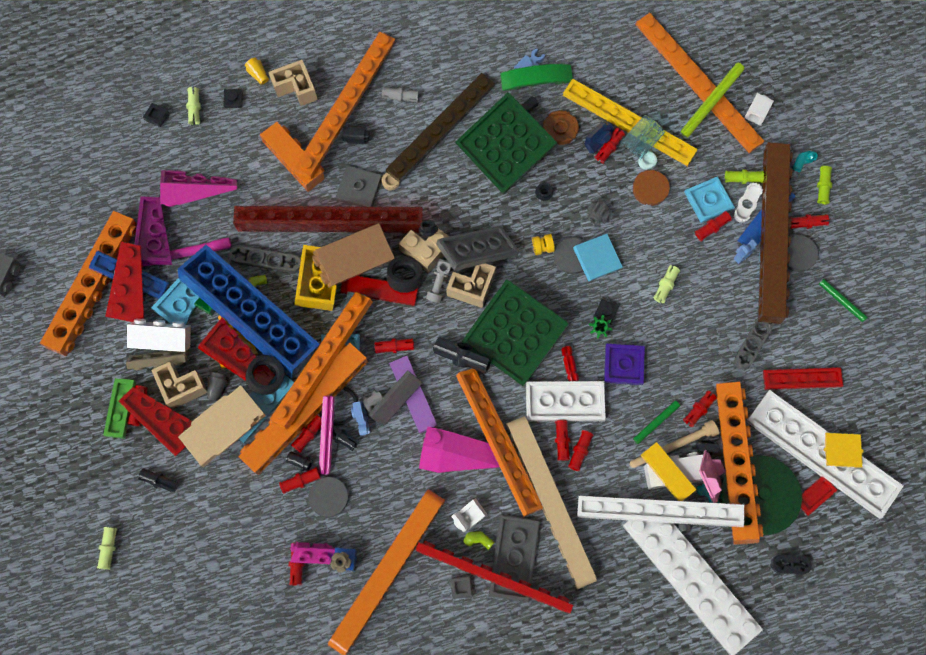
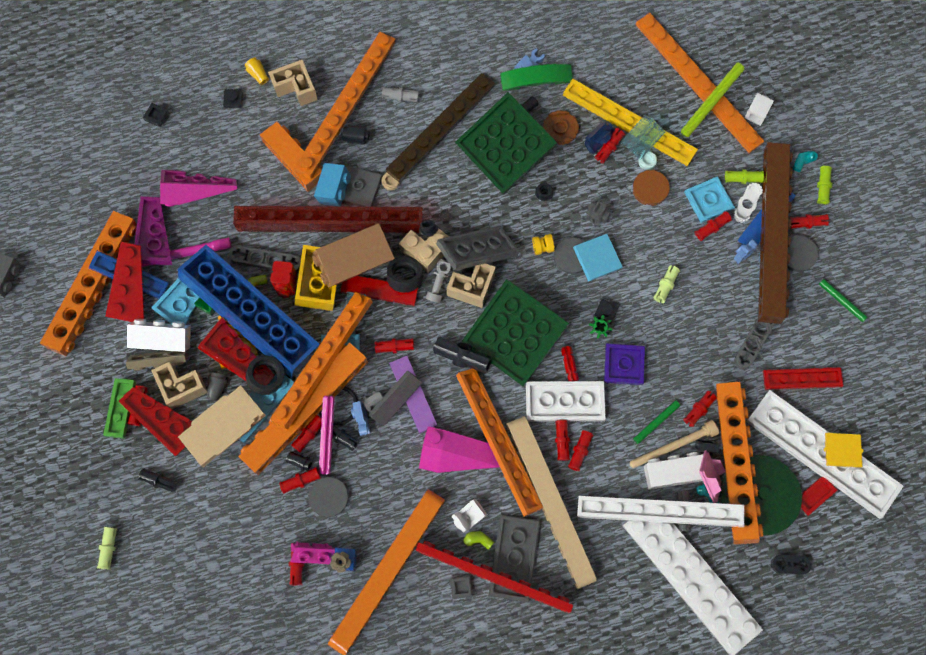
(193, 105): yellowish green pin -> none
(284, 278): none -> red brick
(332, 184): none -> dark azure brick
(668, 472): yellow tile -> none

